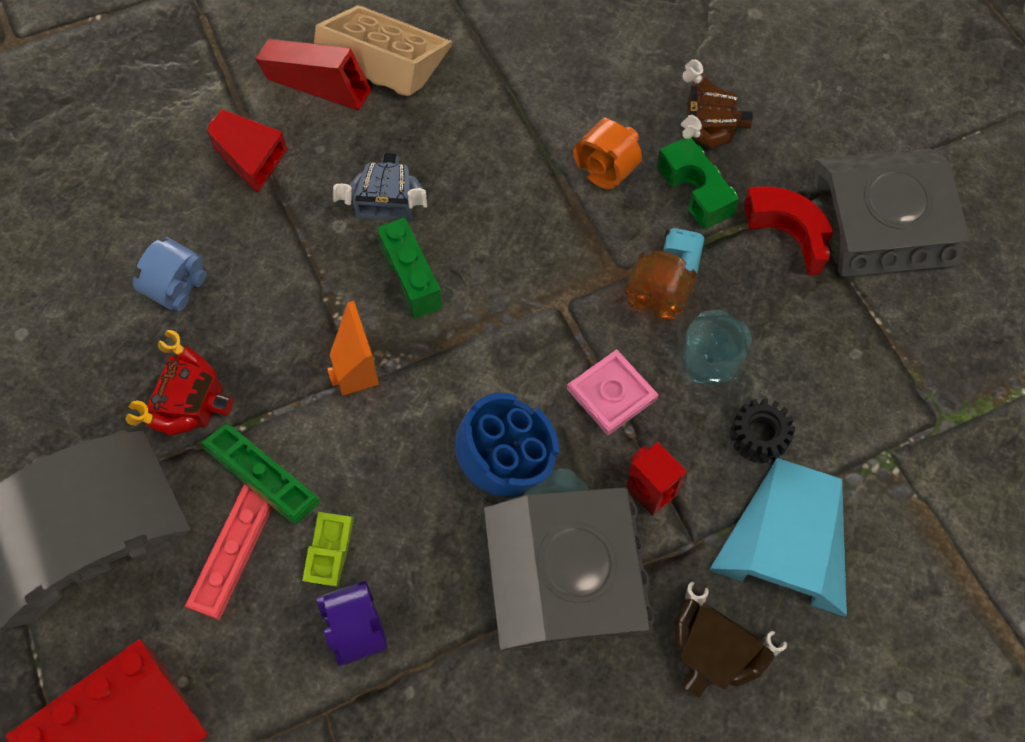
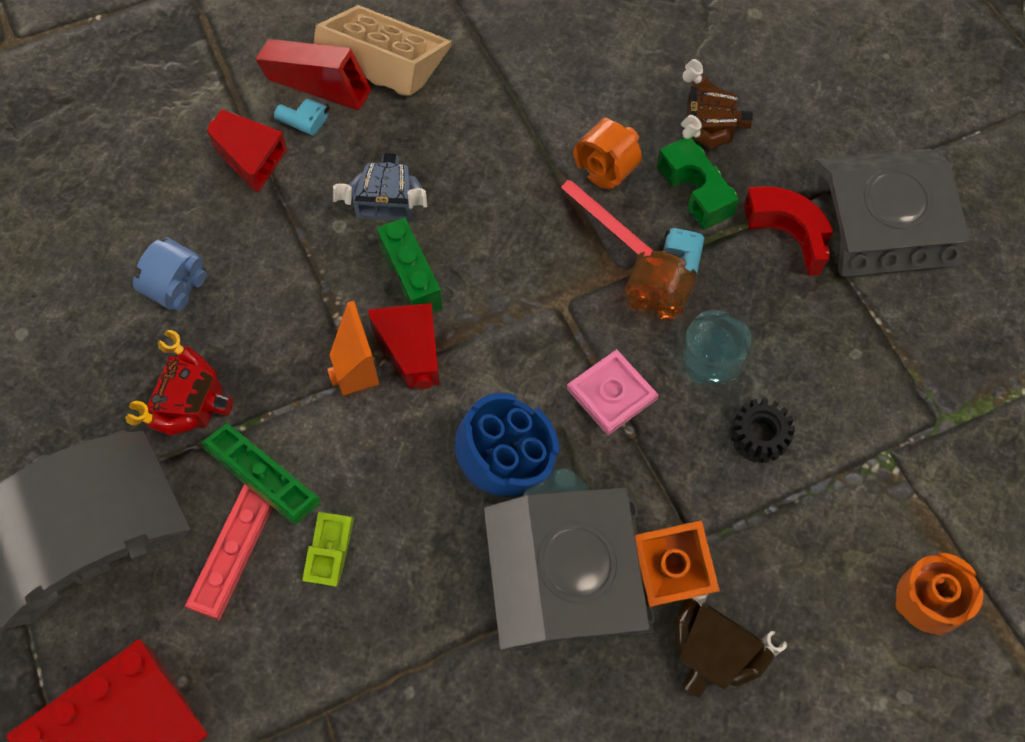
(307, 118): none -> medium azure piece
(352, 623): dark purple brick -> none
(409, 342): none -> red slope
(606, 218): none -> coral tile
(654, 477): red brick -> none
(676, 563): none -> orange slope
(792, 536): medium azure wedge -> none
(939, 594): none -> orange brick

